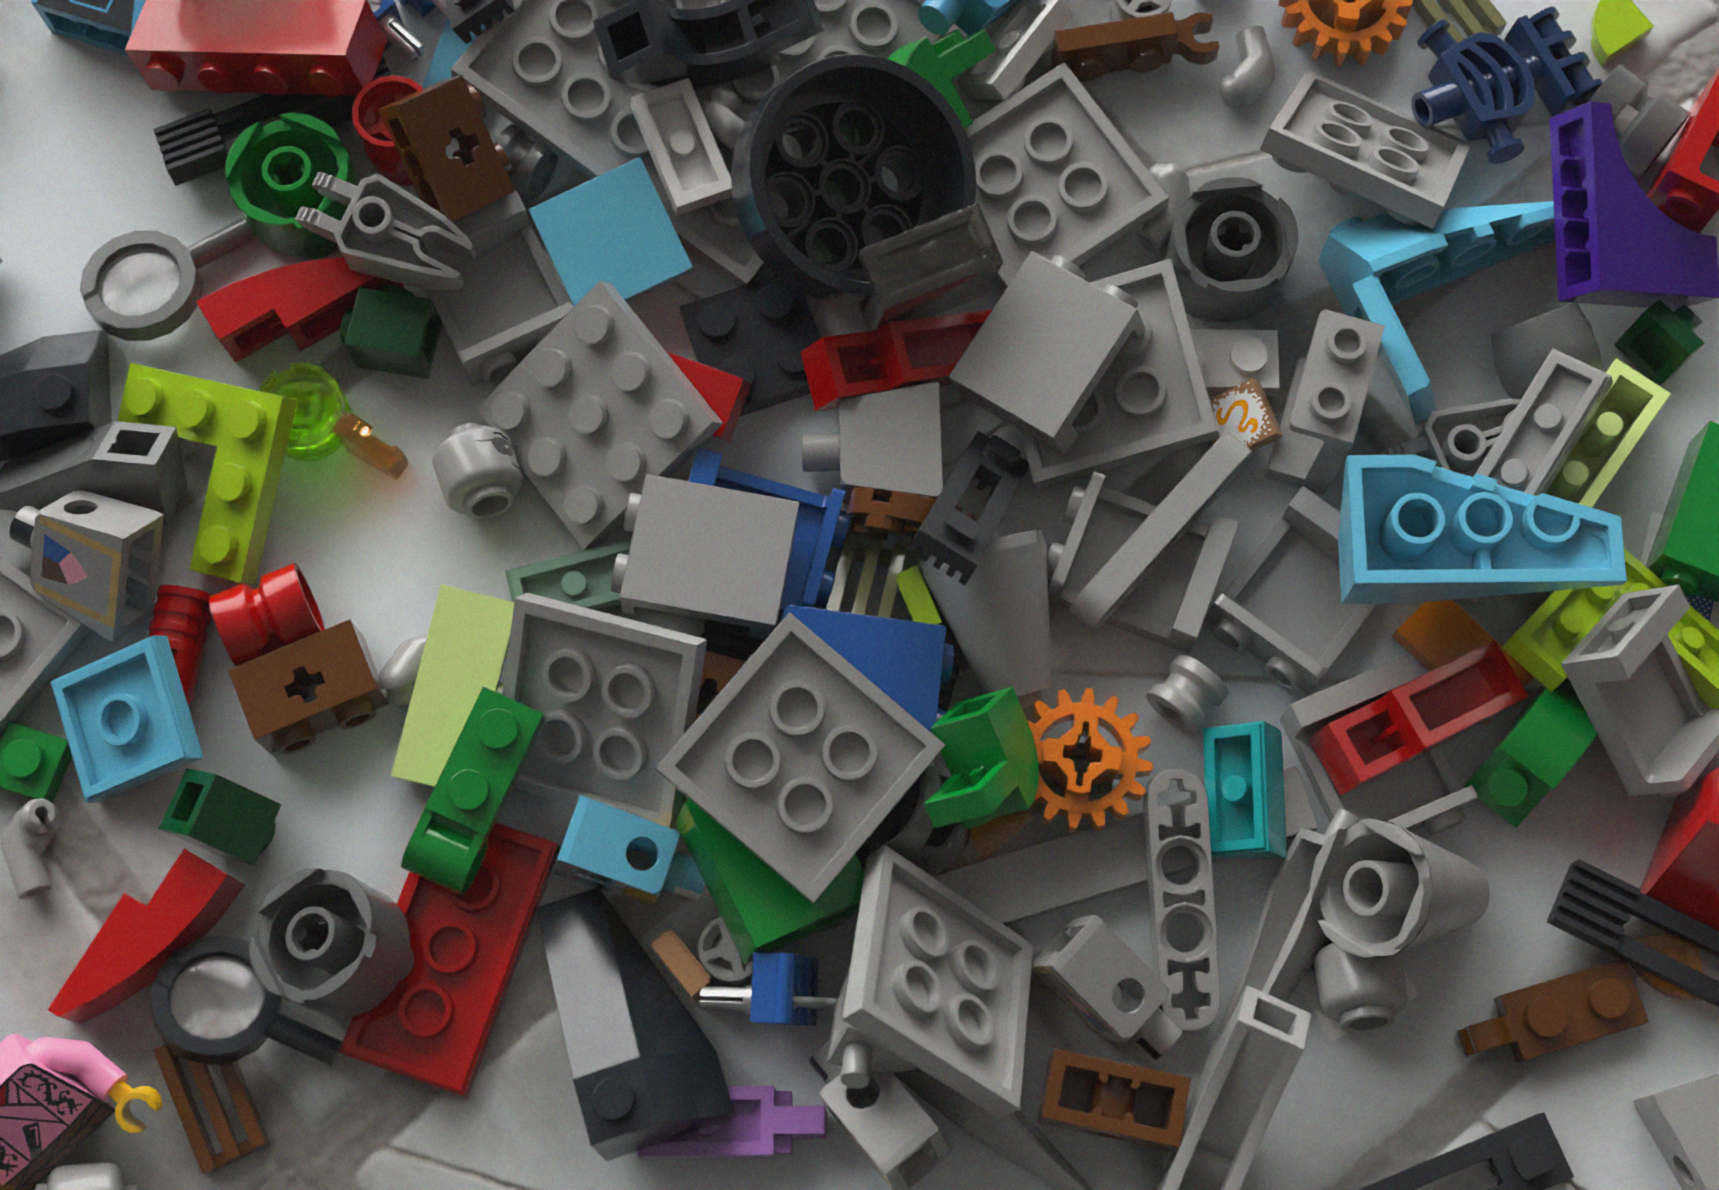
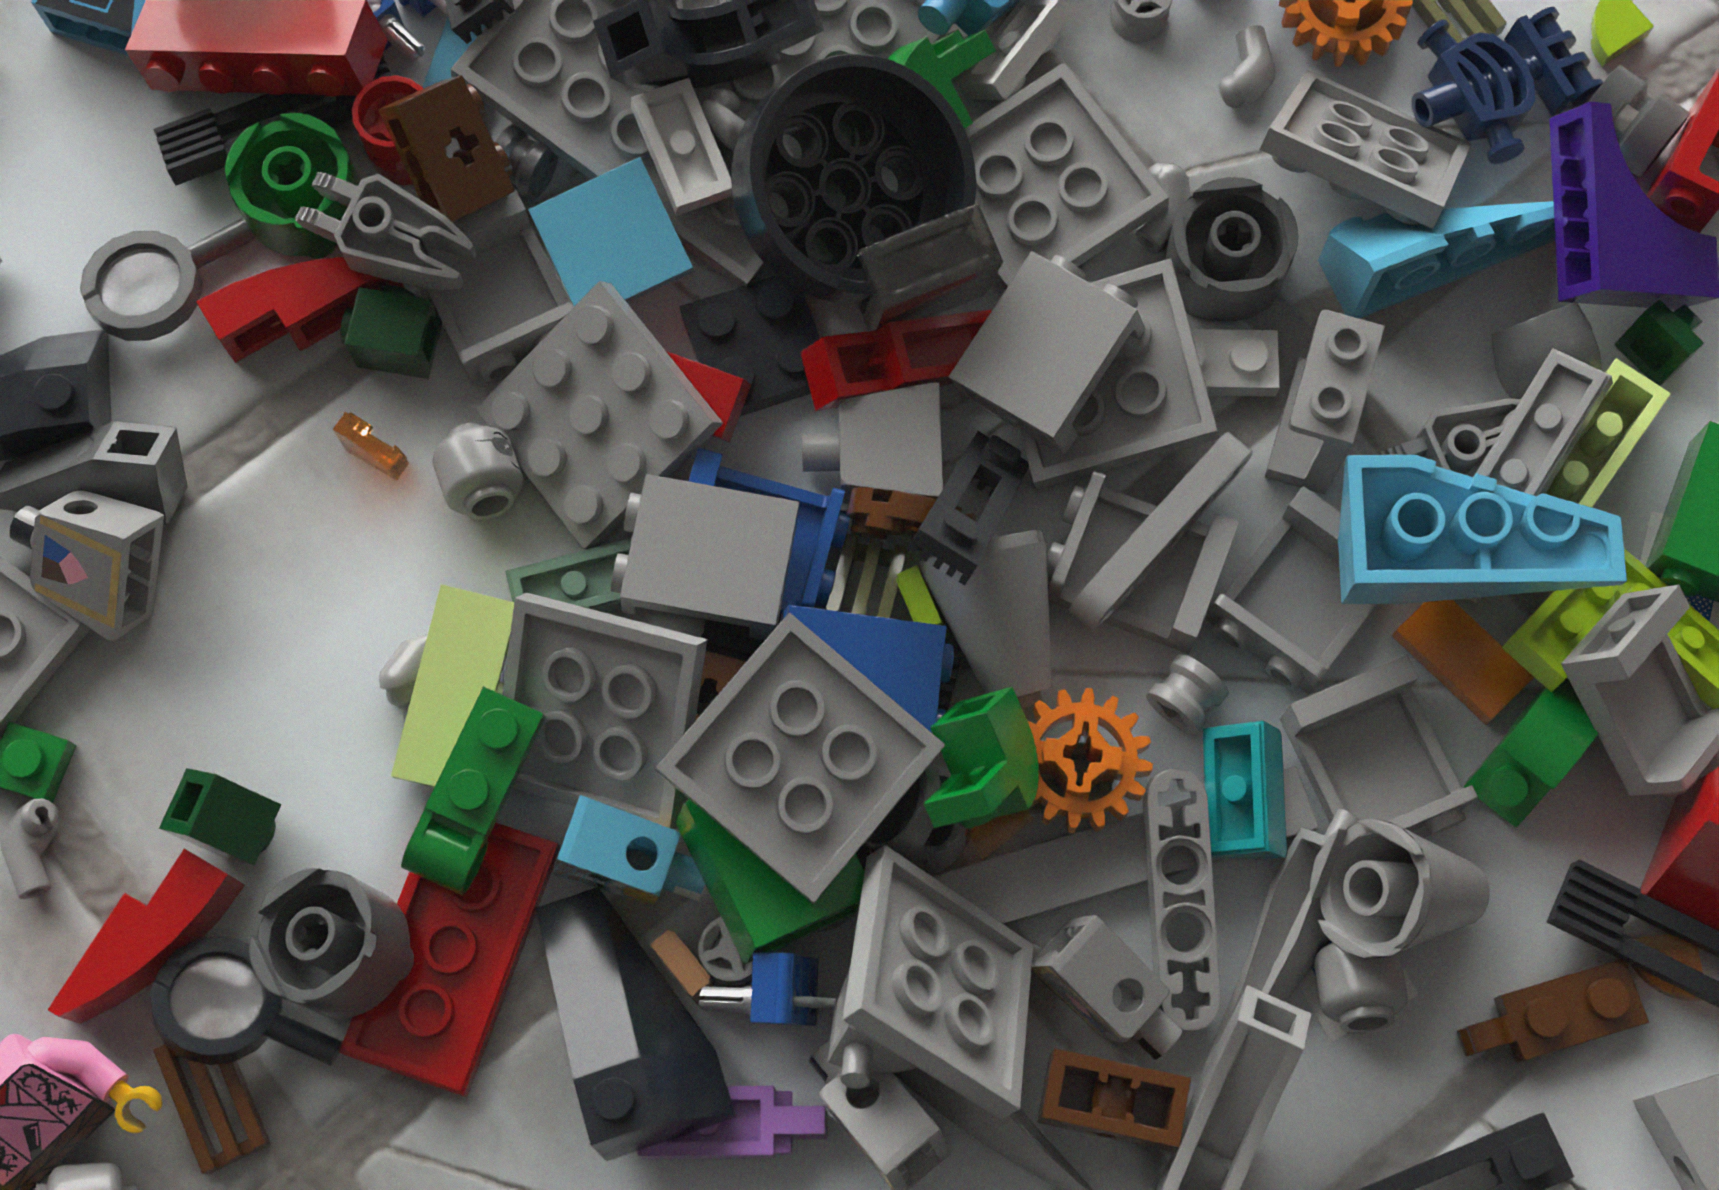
(126, 719): medium azure tile -> none
(184, 618): red hinge -> none
(251, 447): lime plate -> none
(266, 617): red wheel -> none
(277, 683): reddish brown brick -> none
(316, 412): clear neon green wheel -> none
(1132, 44): reddish brown plate -> none
(1246, 415): tile -> none
(1396, 349): medium azure tile -> none
(1417, 717): red slope -> none

